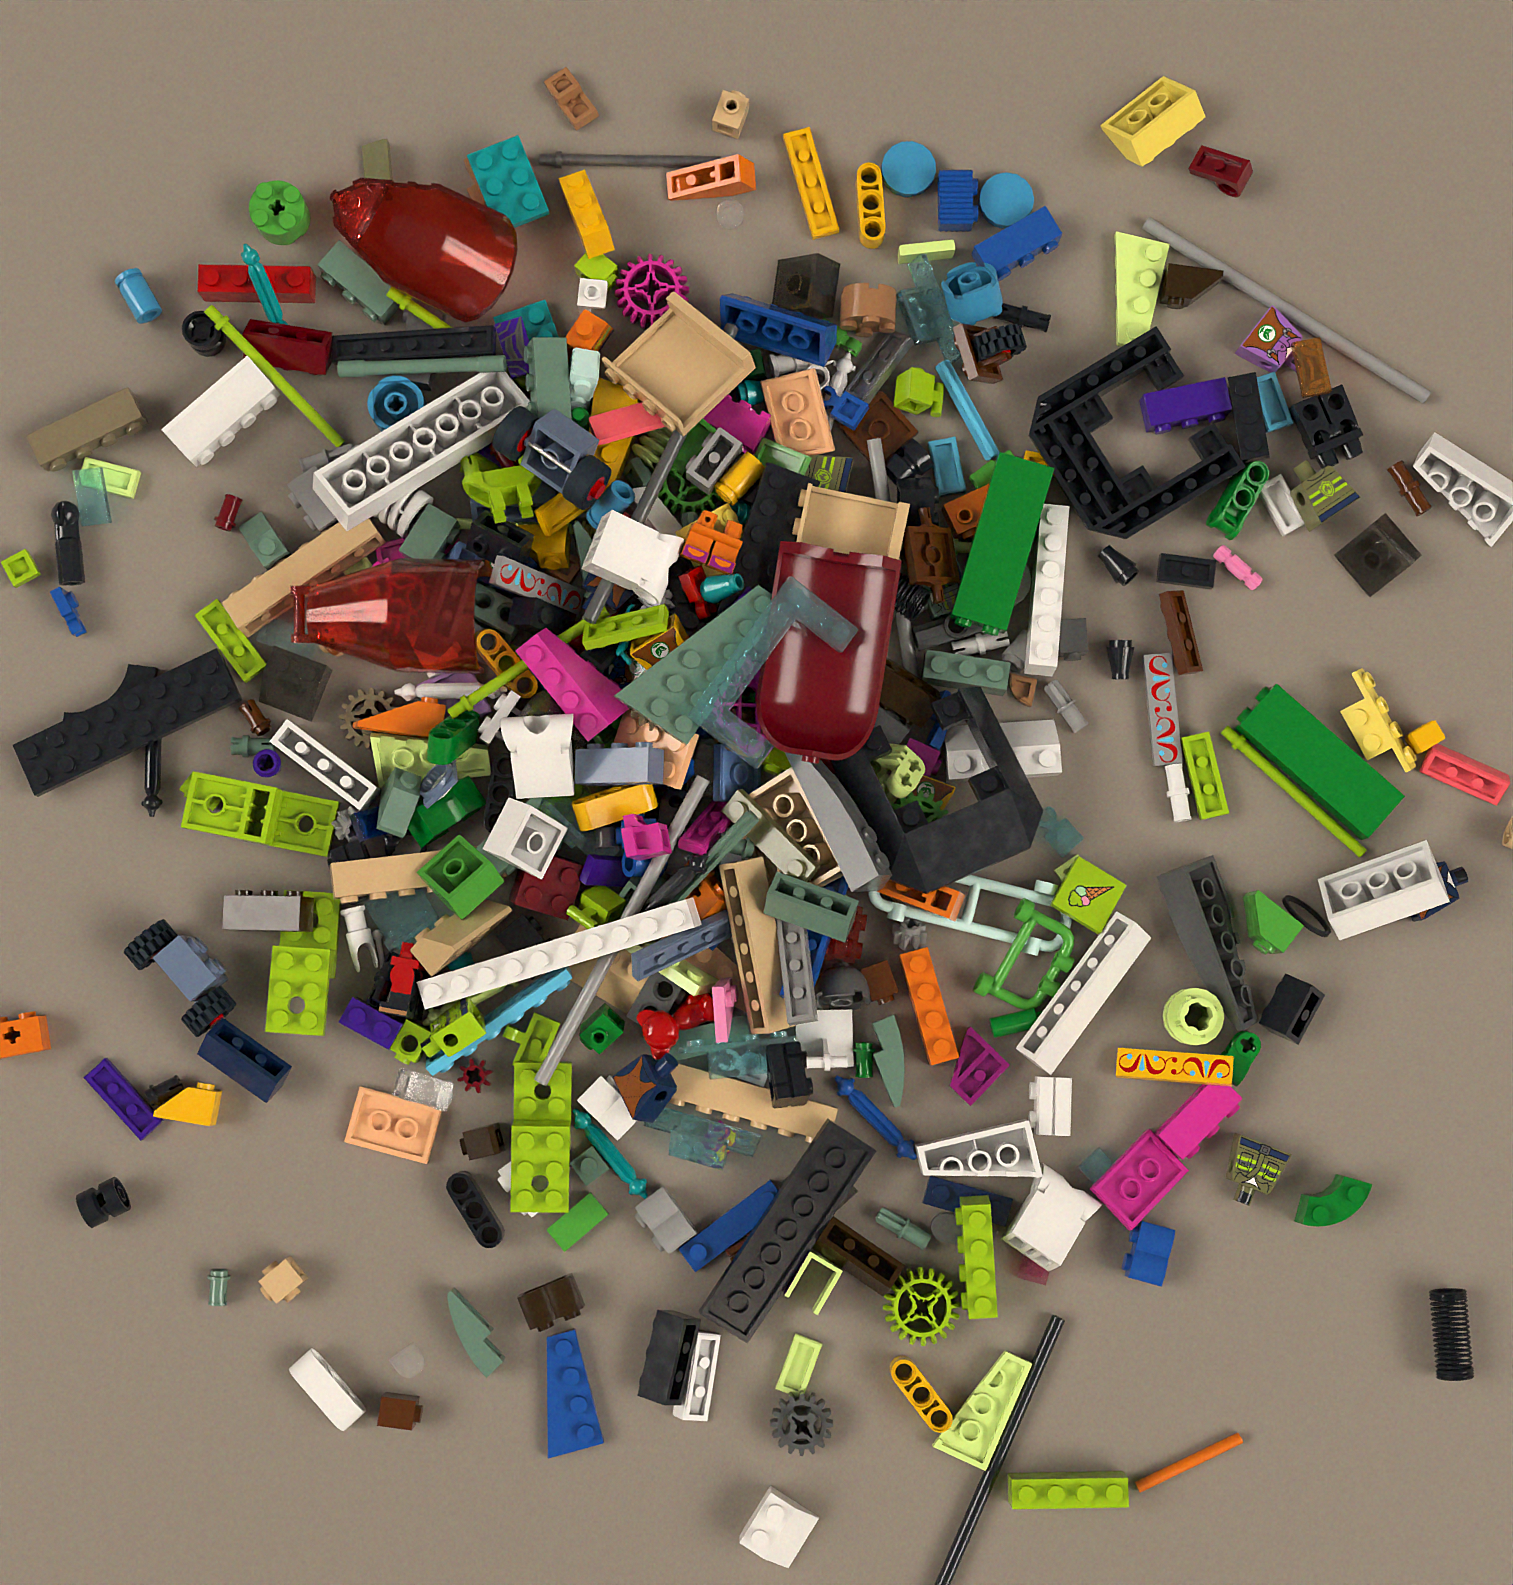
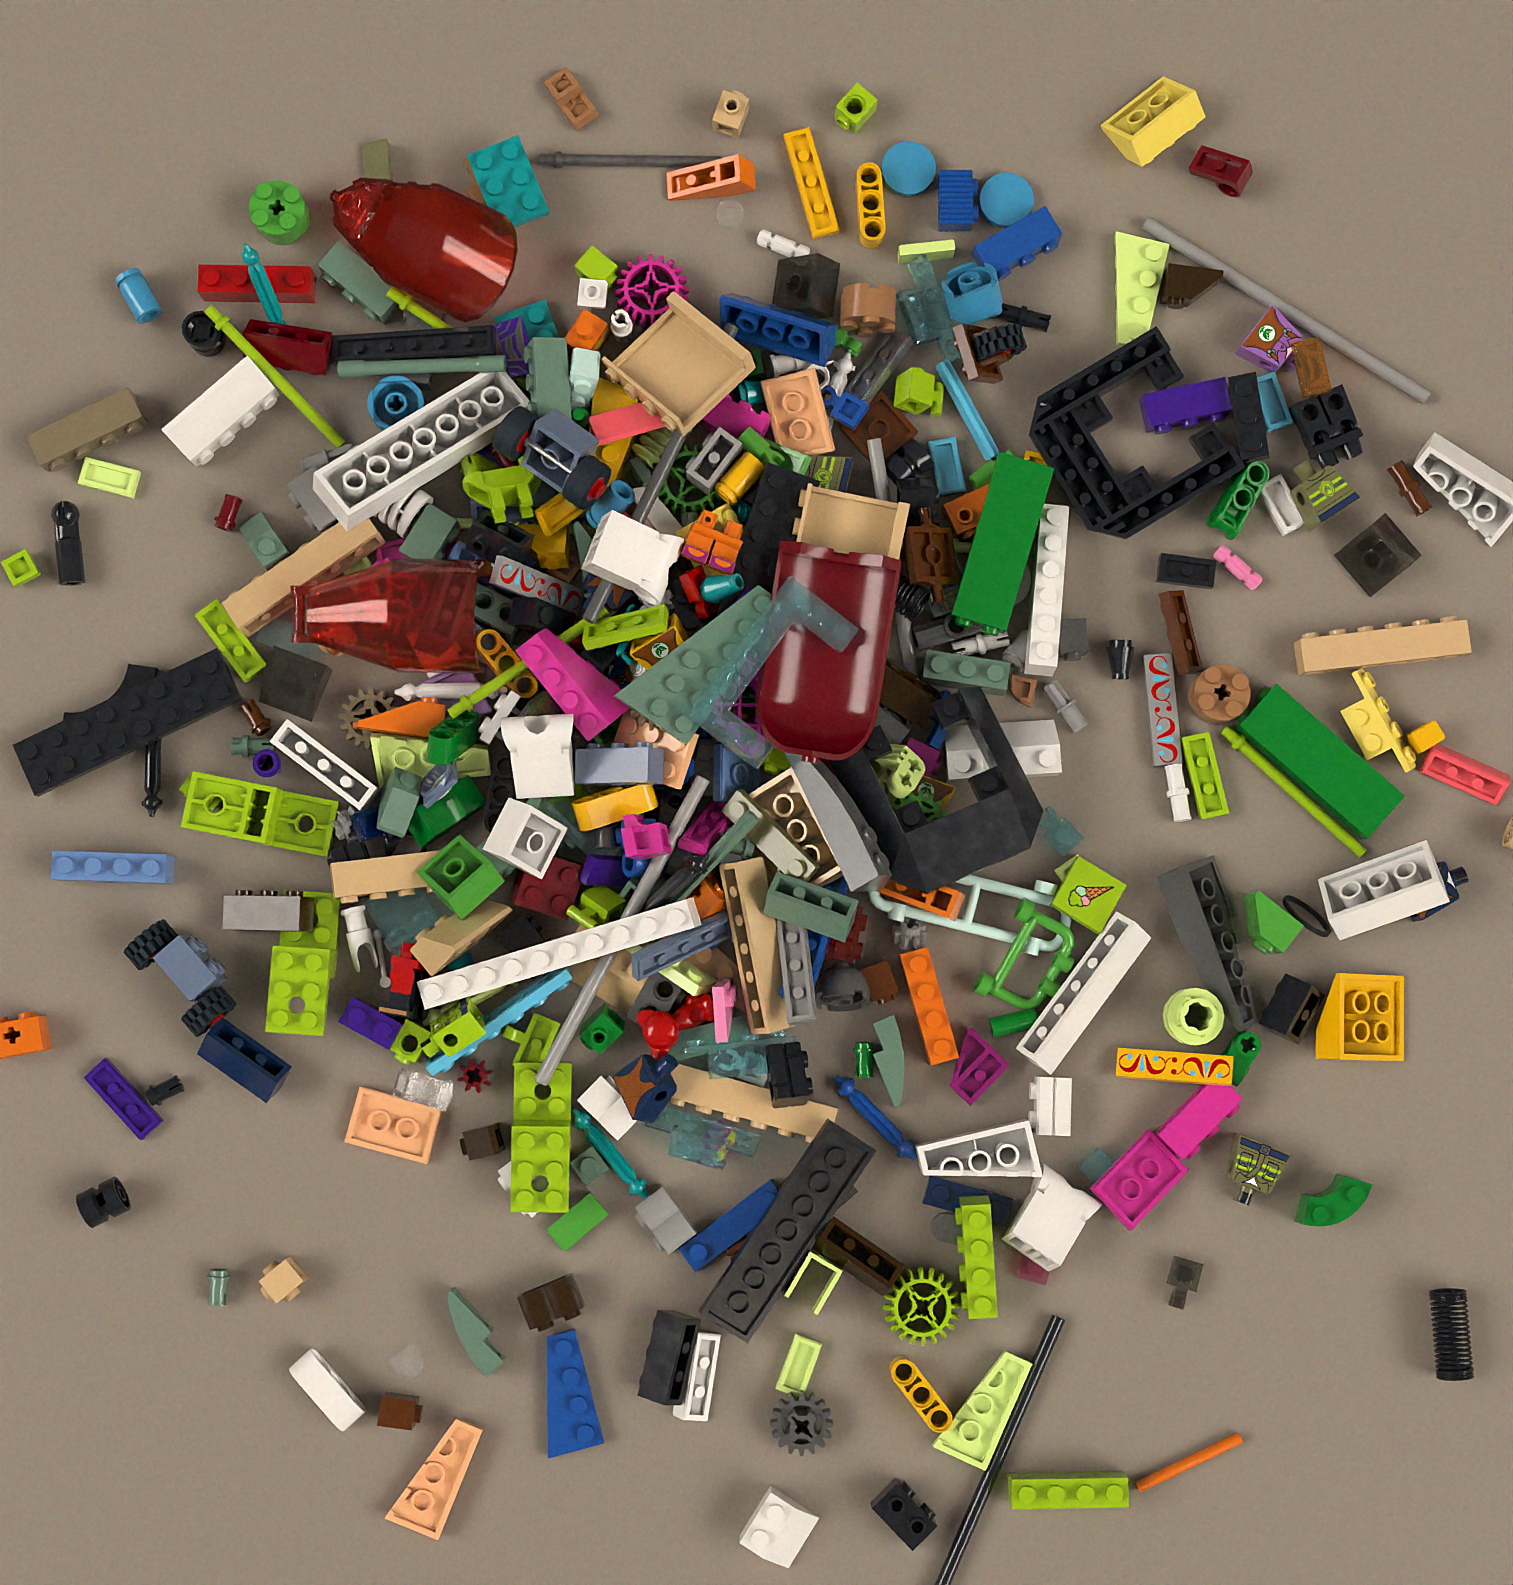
(67, 606): blue plate -> none
(92, 496): clear light blue tile -> none
(112, 867): none -> medium blue brick
(193, 1105): yellow slope -> none
(382, 983): black pin -> none
(433, 1489): none -> light nougat wing
(474, 1194): black beam -> none
(586, 214): yellow brick -> none
(621, 326): none -> white pin
(692, 445): bright green tile -> none
(757, 446): none -> bright green bar
(781, 245): none -> white axle
(828, 1039): white plate -> none
(859, 98): none -> lime brick
(903, 1228): sand green axle -> none
(904, 1514): none -> black brick
(1118, 565): black cone -> none
(1148, 1253): blue brick -> none
(1183, 1276): none -> clear smoke plate
(1233, 686): none -> medium nougat brick
(1362, 1019): none -> yellow slope
(1382, 647): none -> tan brick

